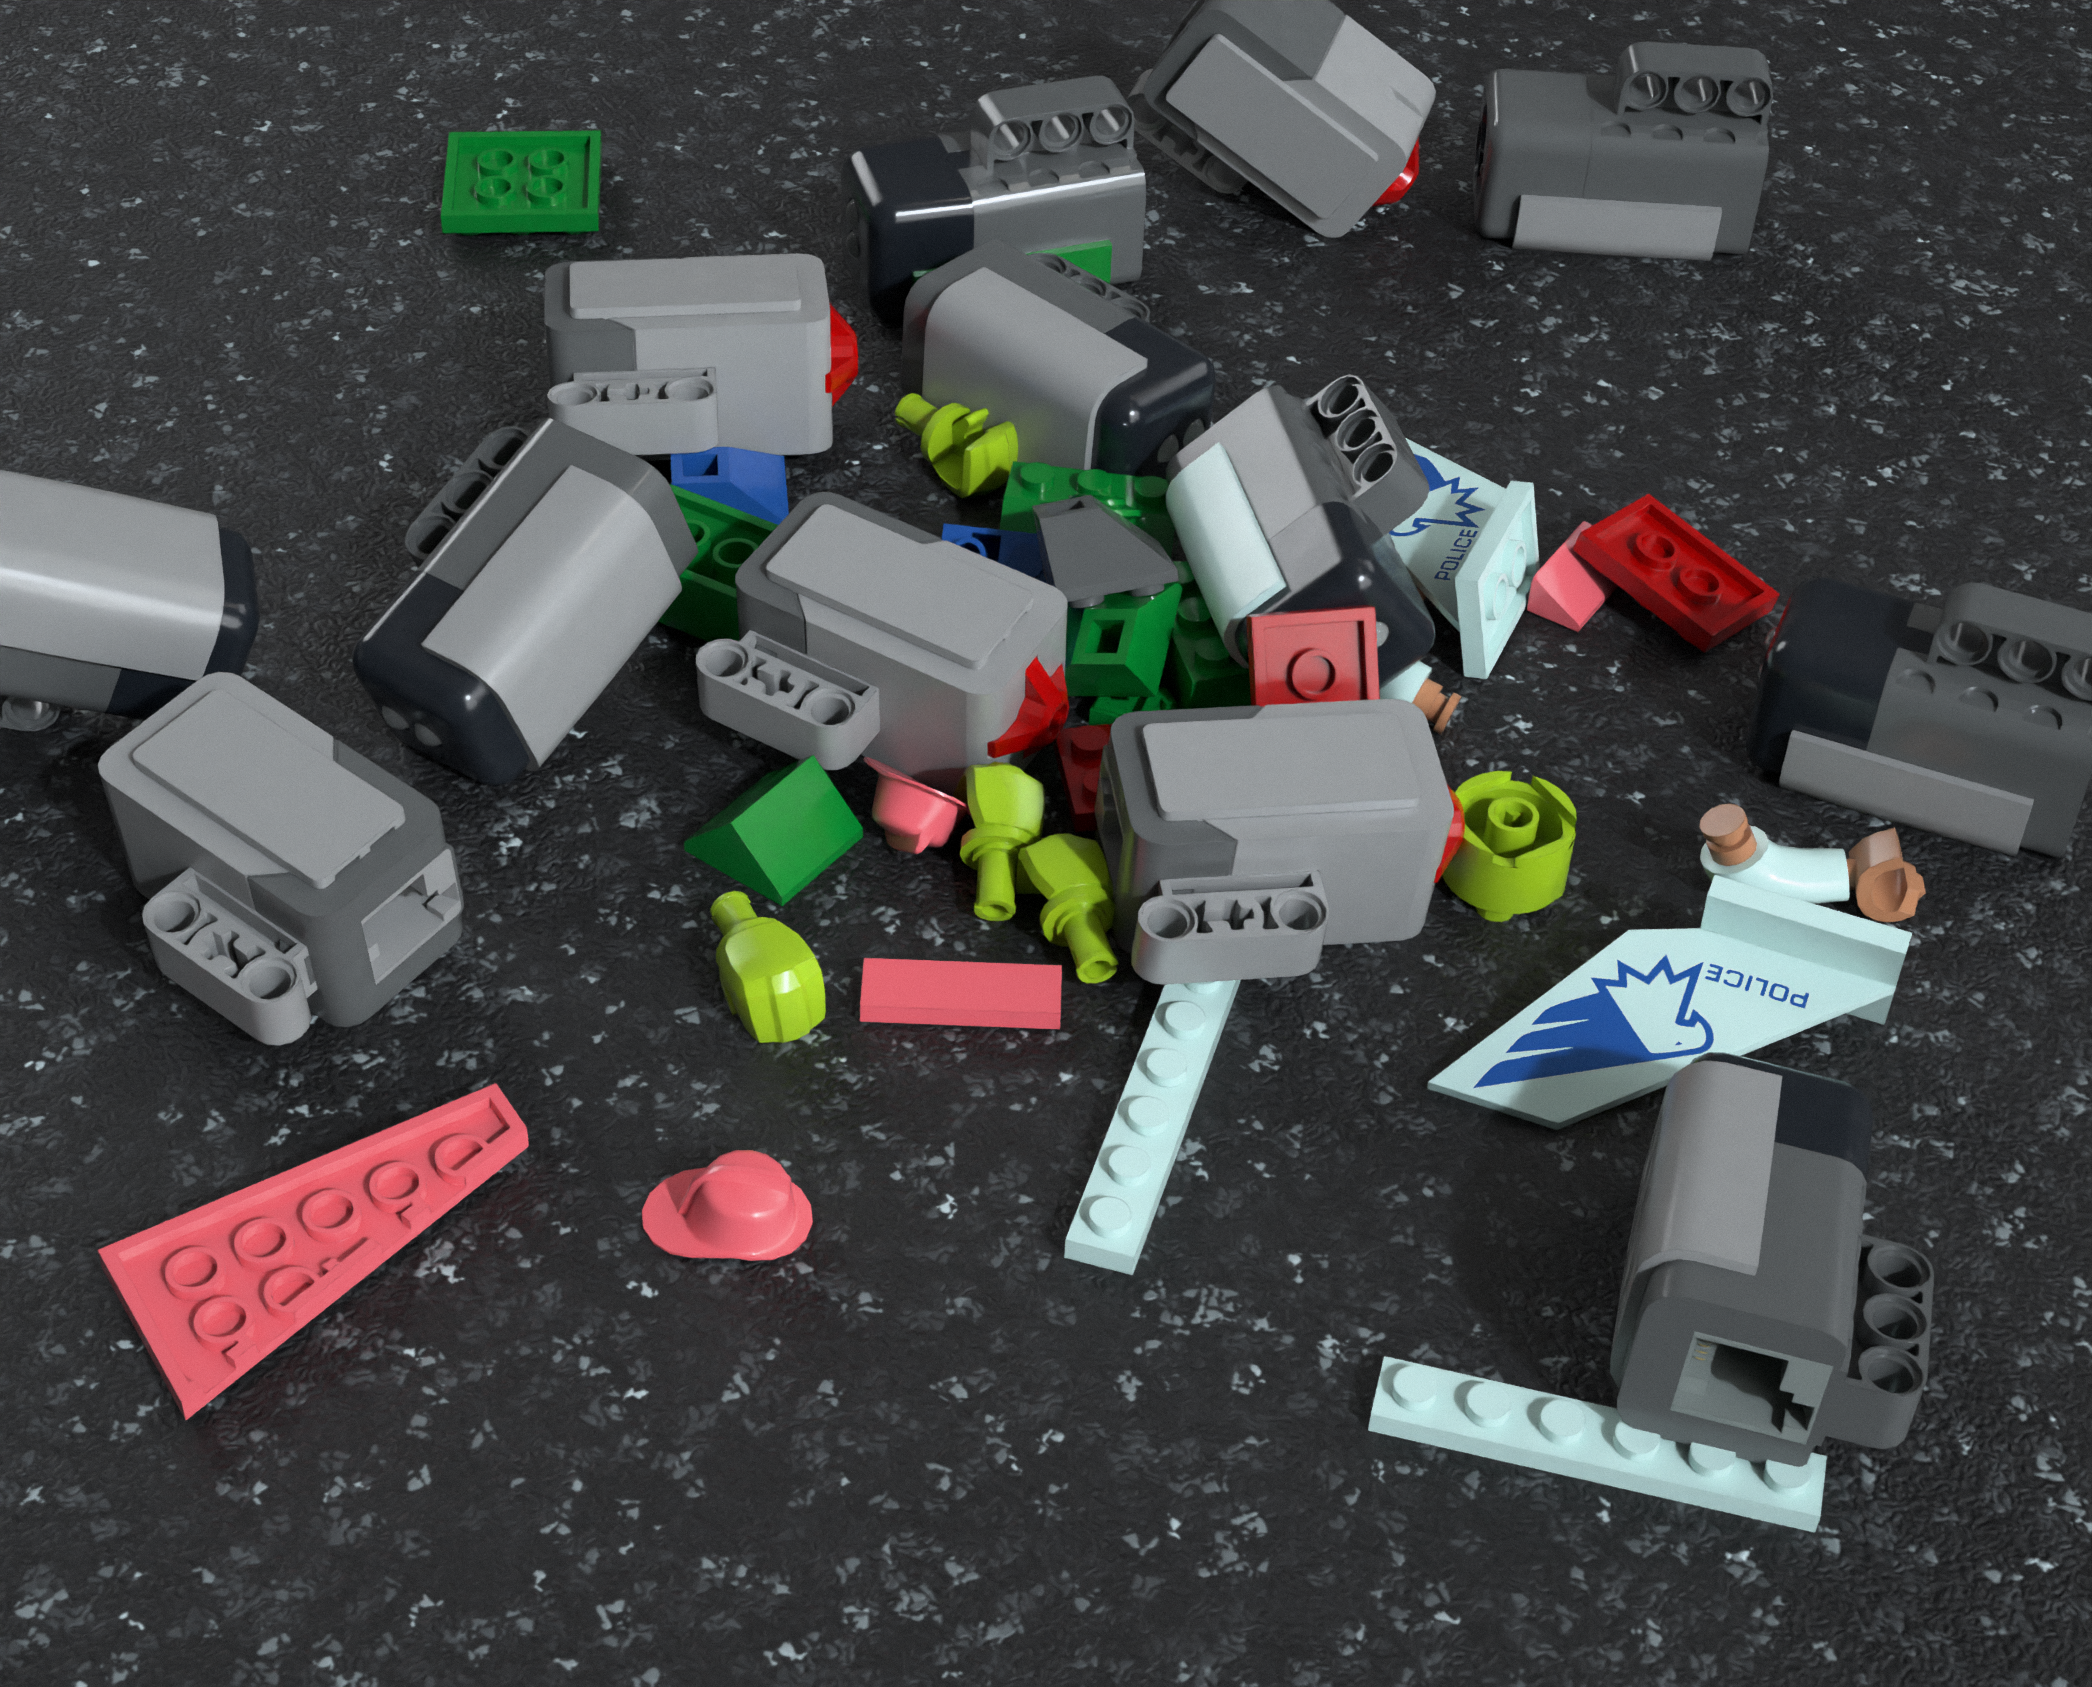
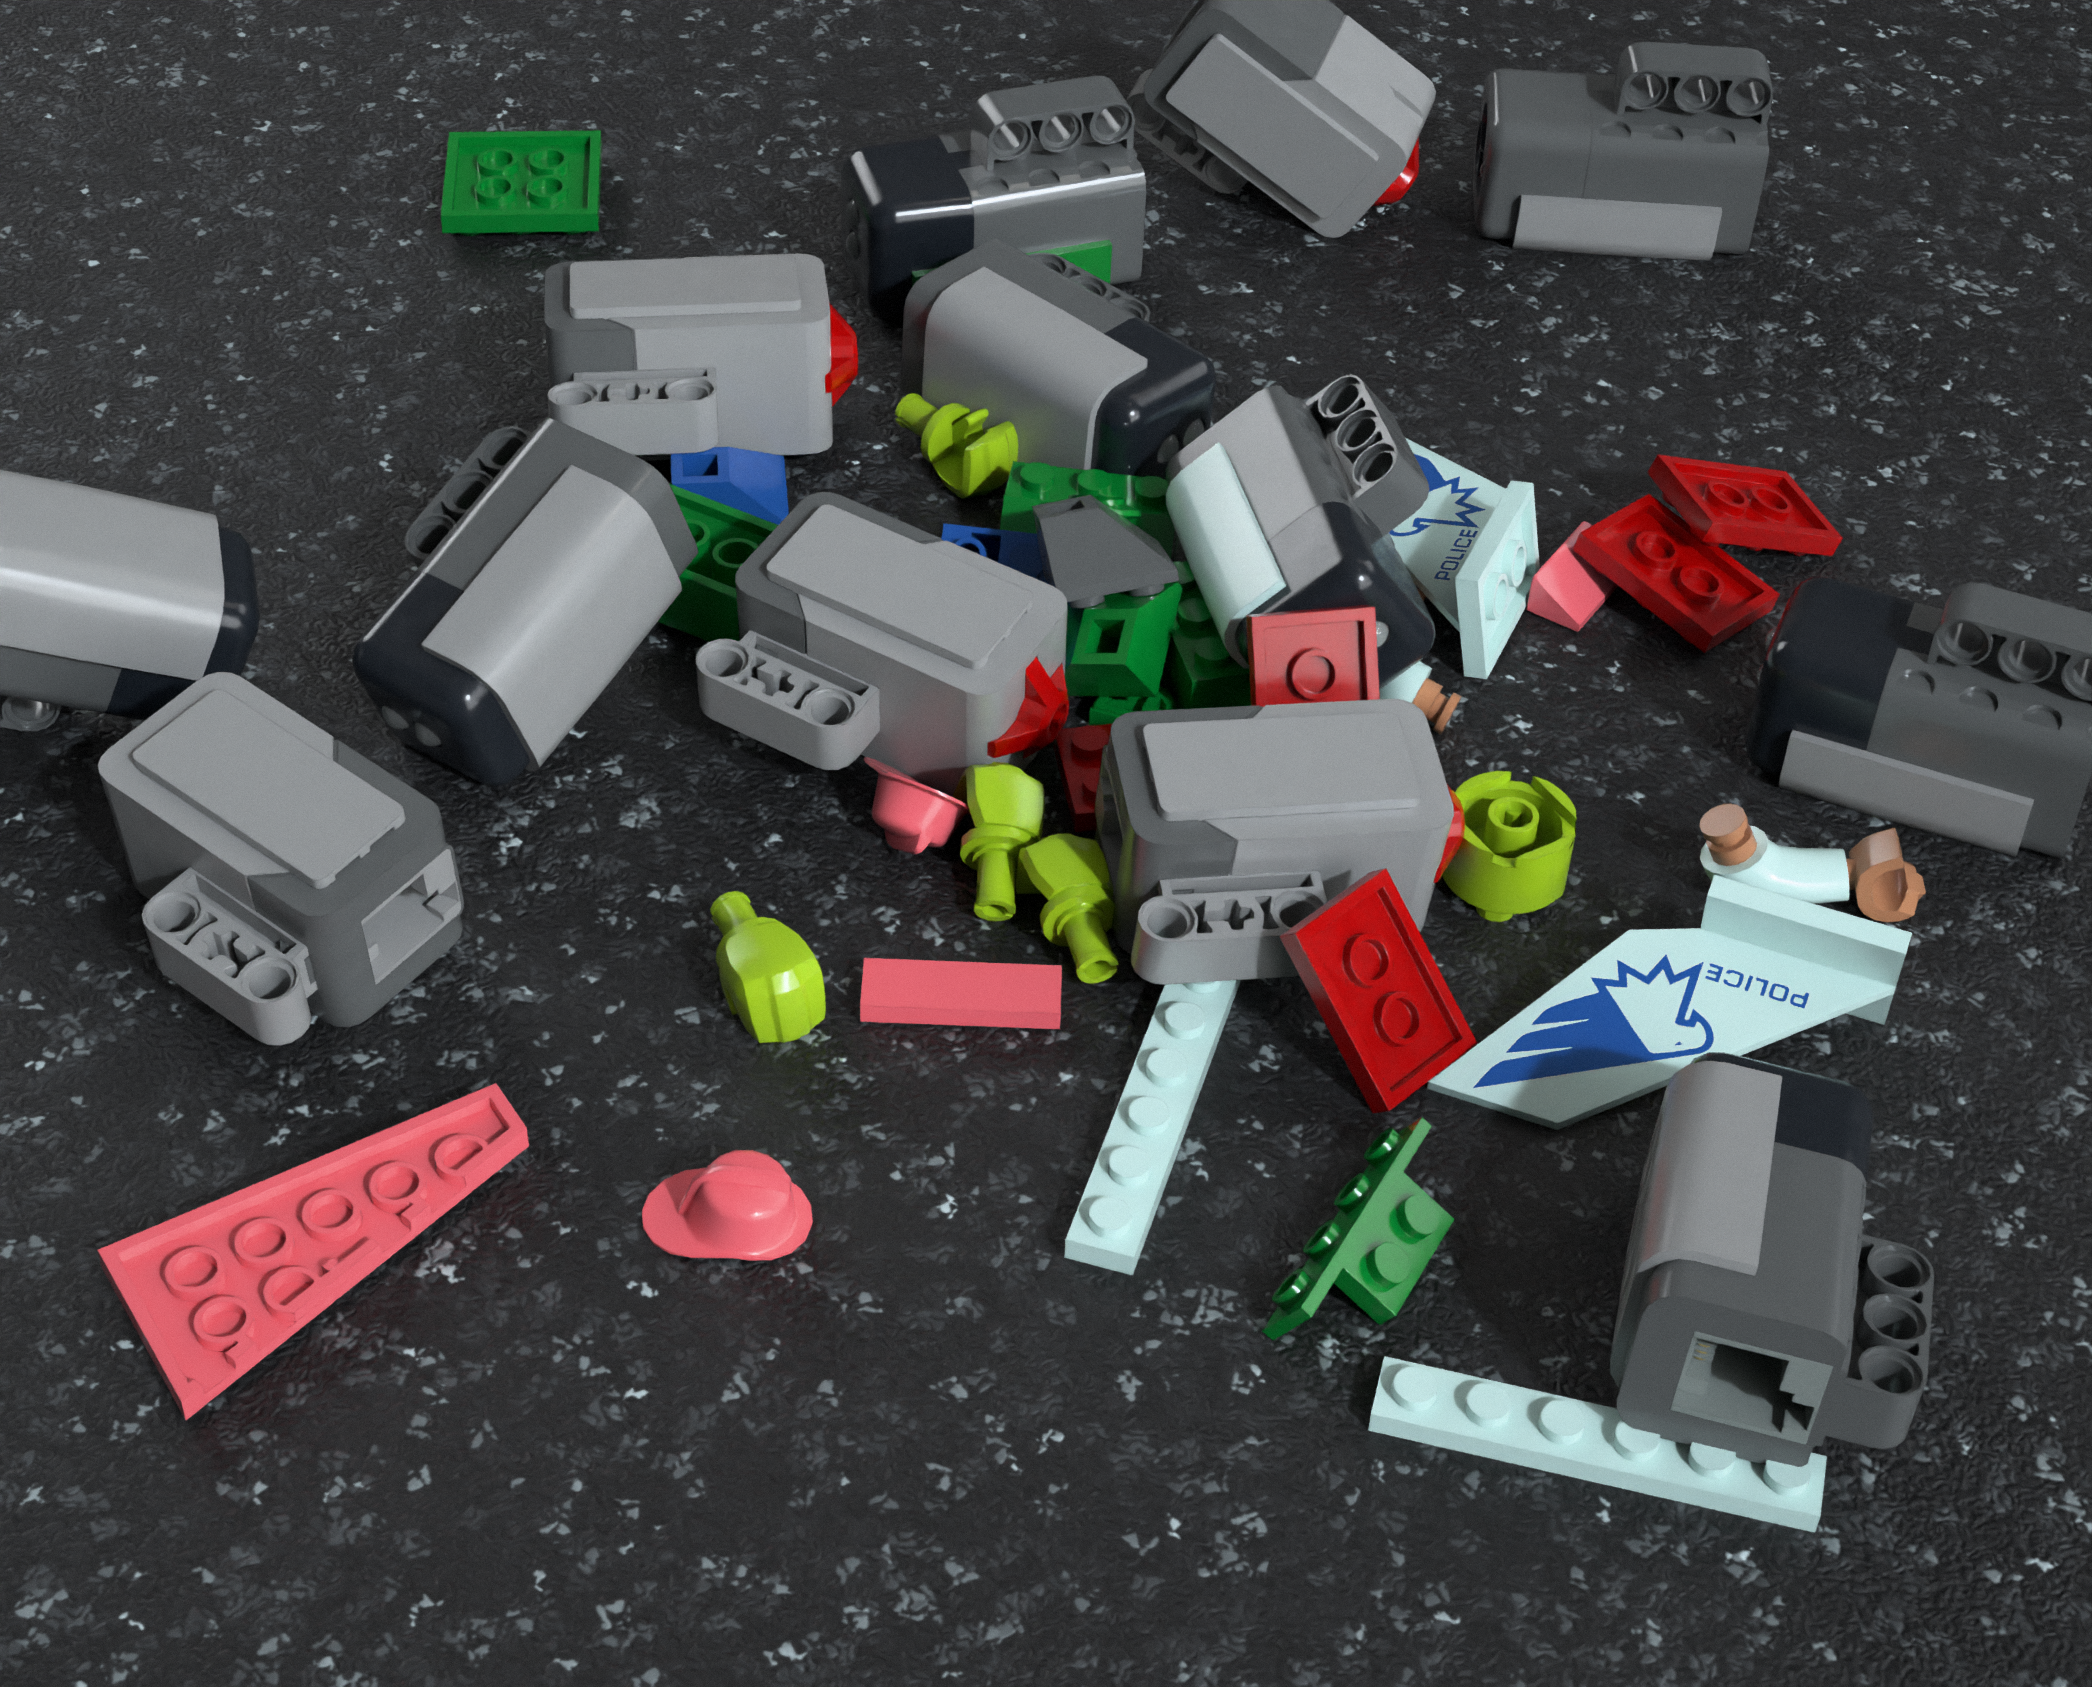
(779, 831): green slope -> none
(1374, 1242): none -> green bracket
(1378, 990): none -> red plate
(1743, 506): none -> red plate

